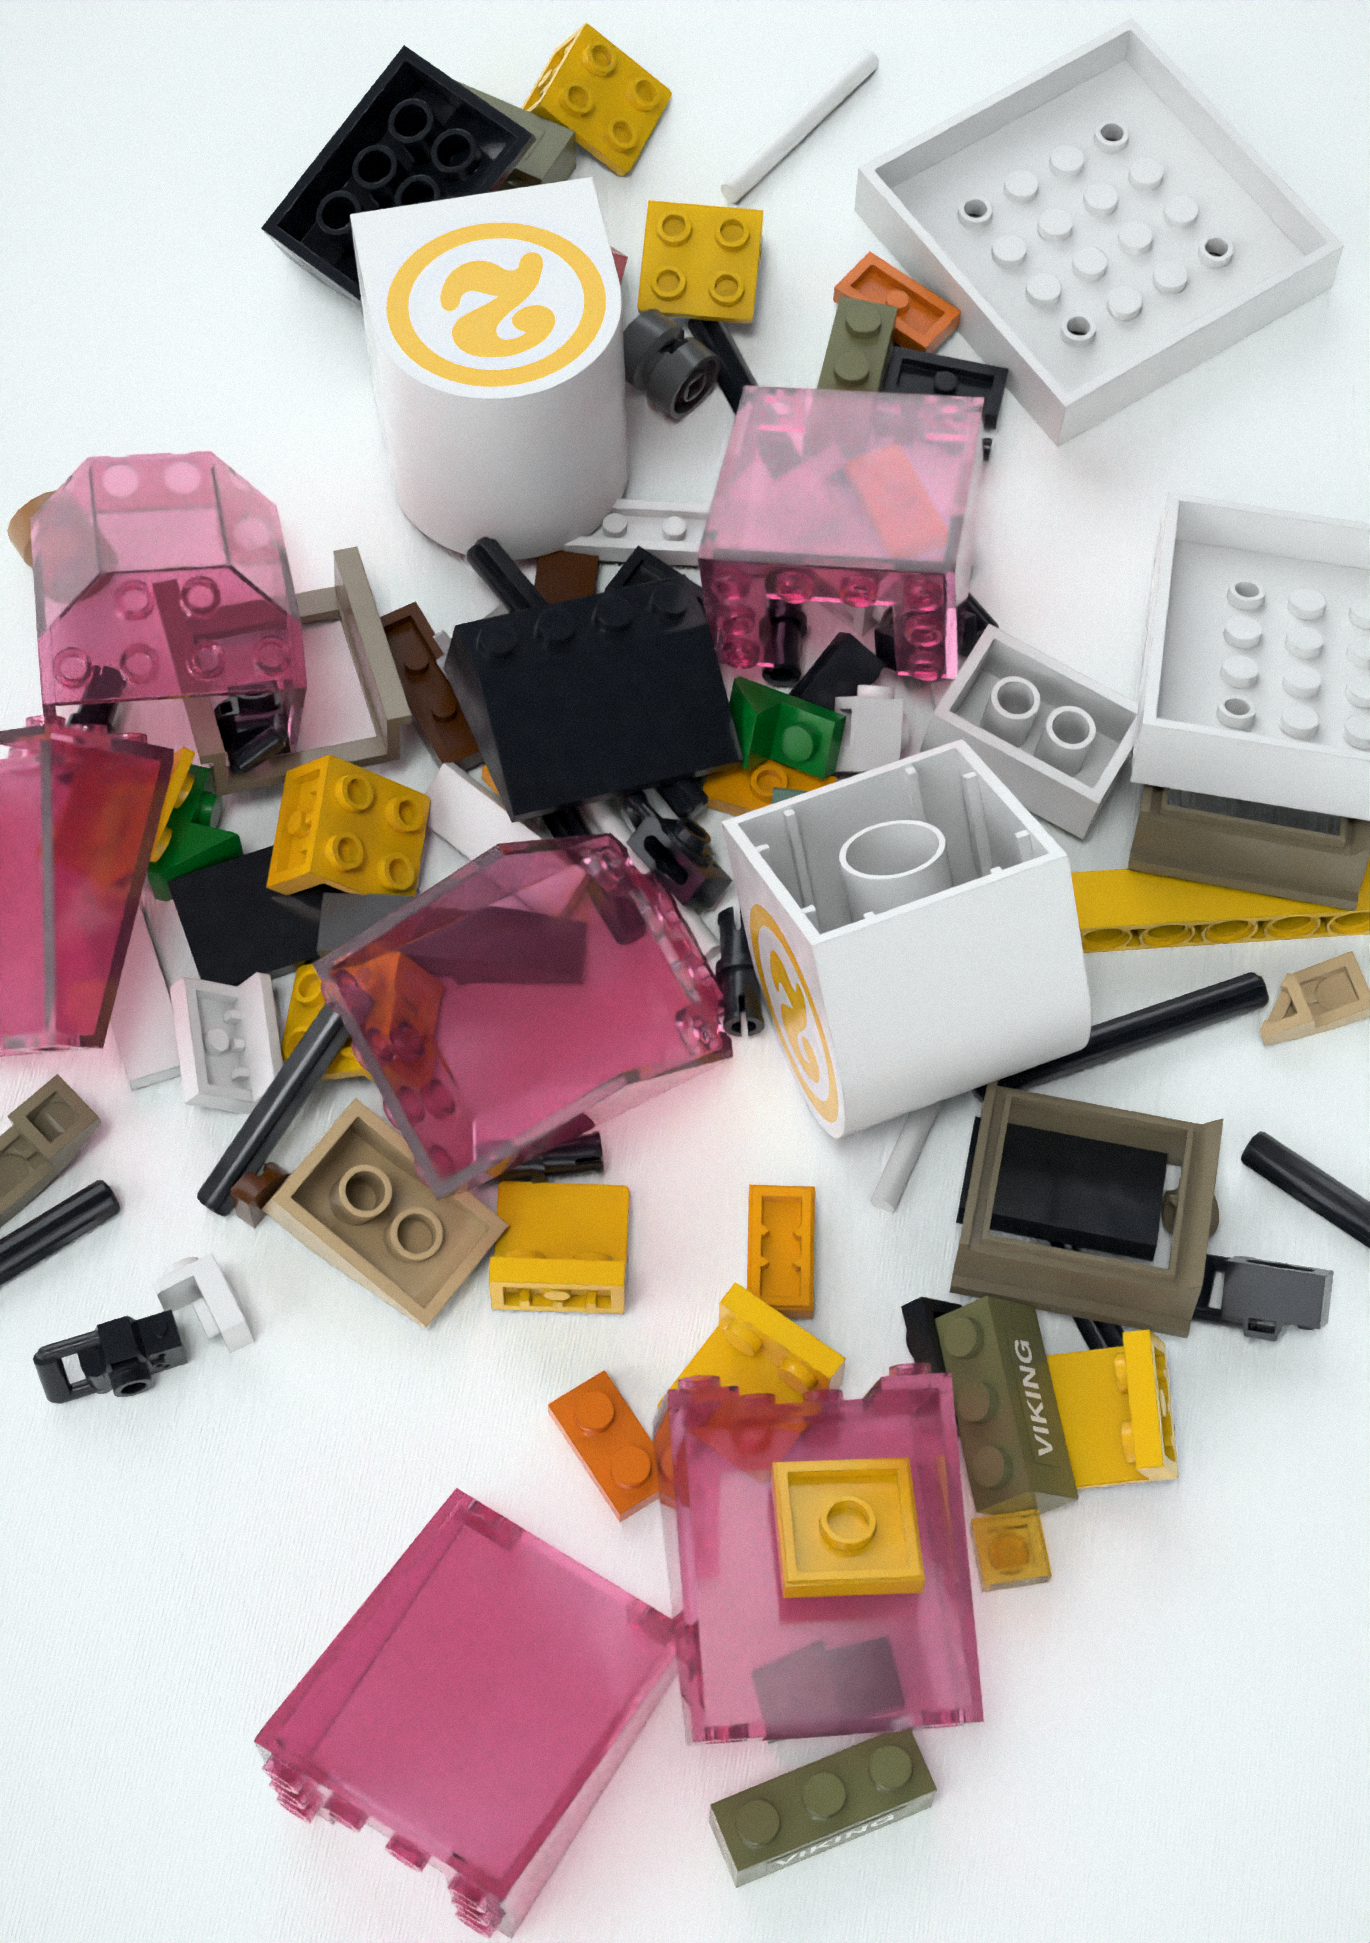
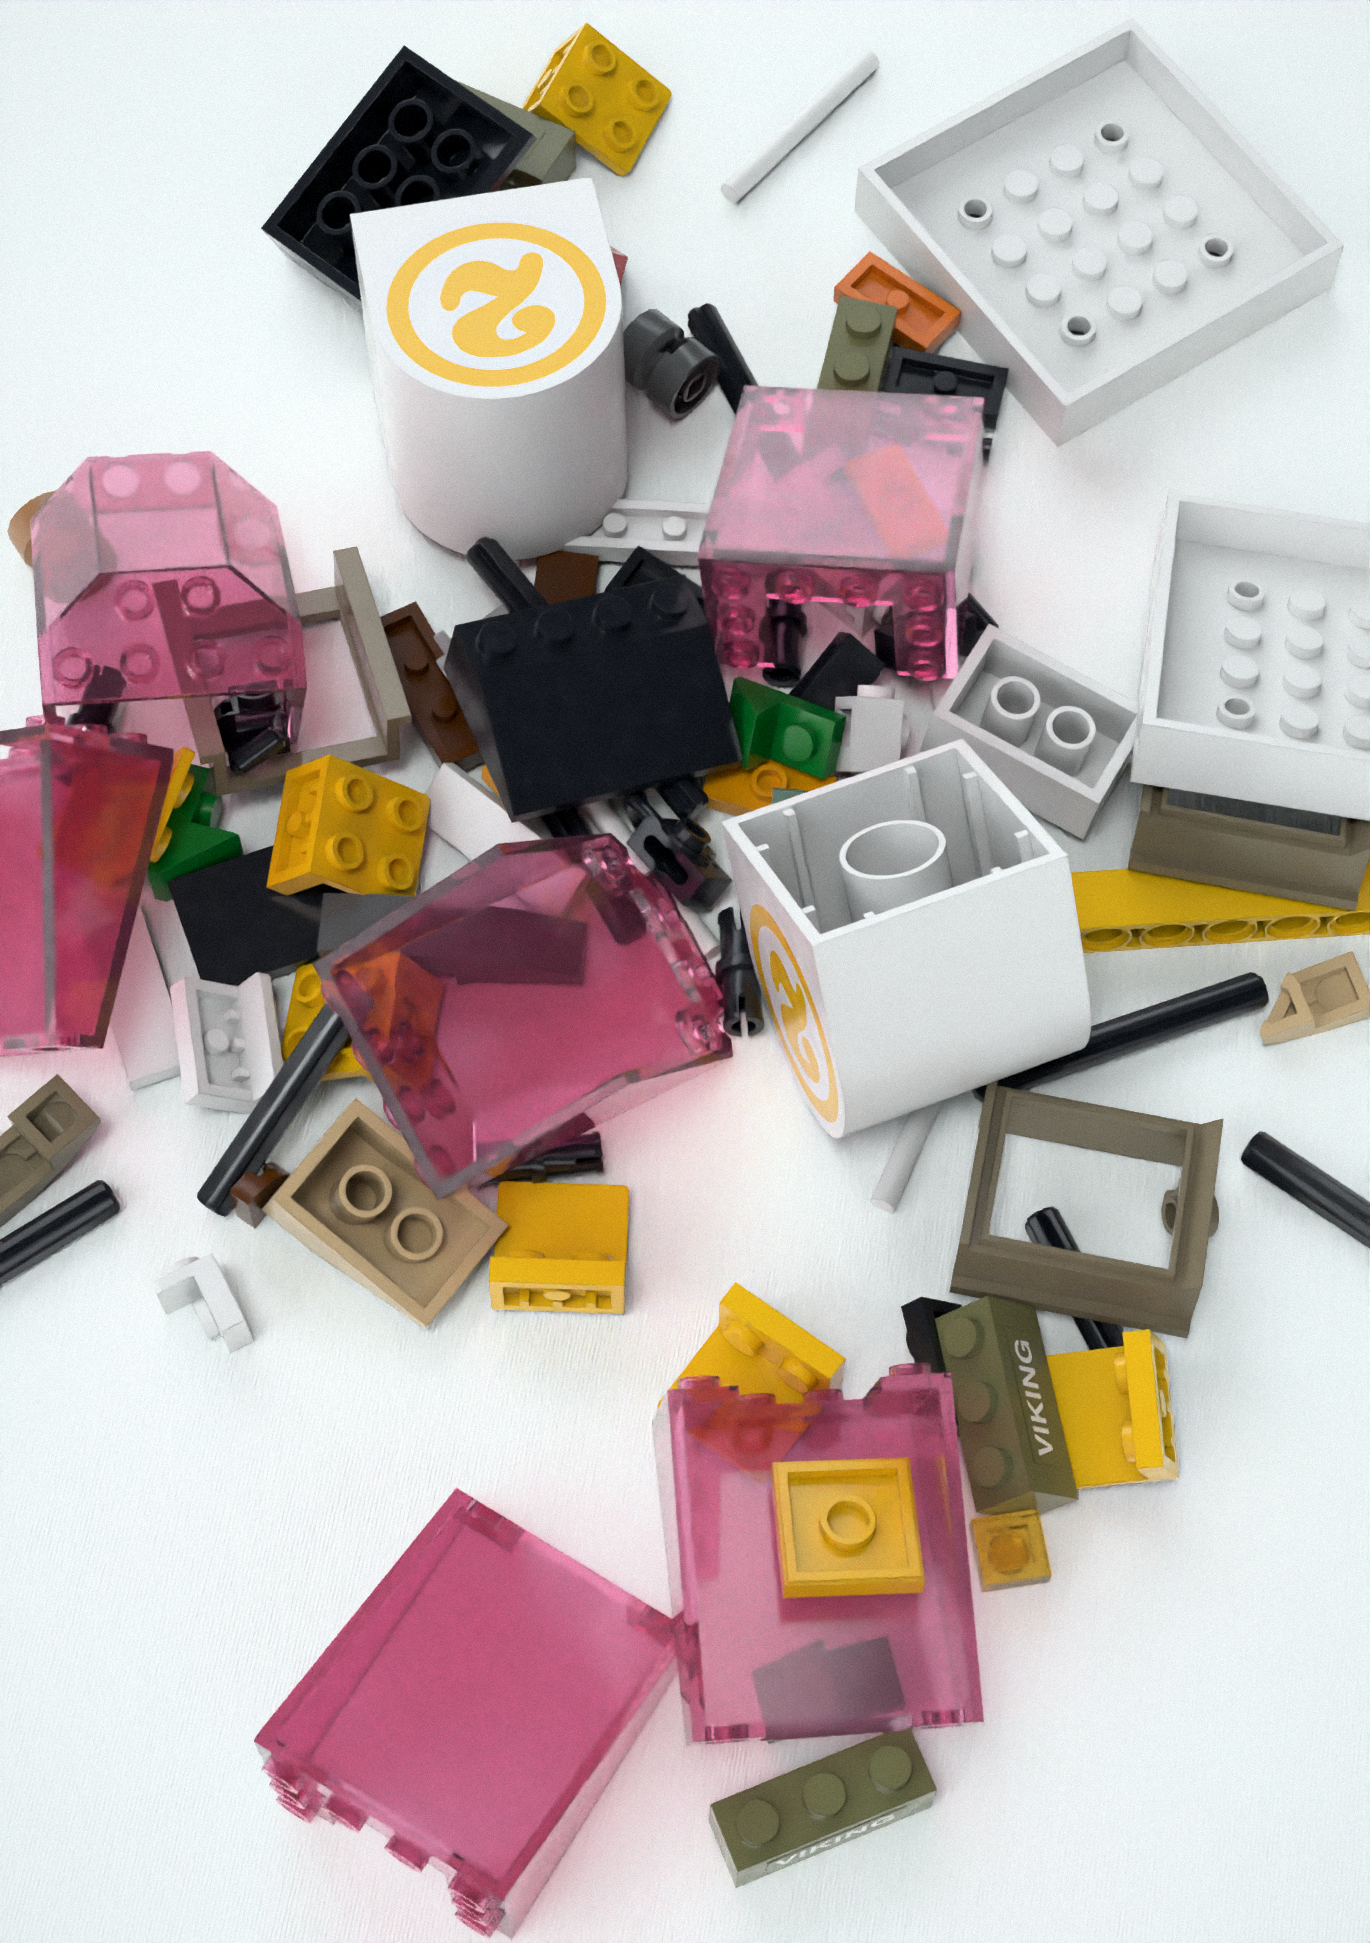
(112, 1357): black piece -> none
(609, 1444): orange plate -> none
(700, 261): yellow bracket -> none
(782, 1247): light orange plate -> none
(1075, 1191): black tile -> none
(1265, 1292): black piece -> none

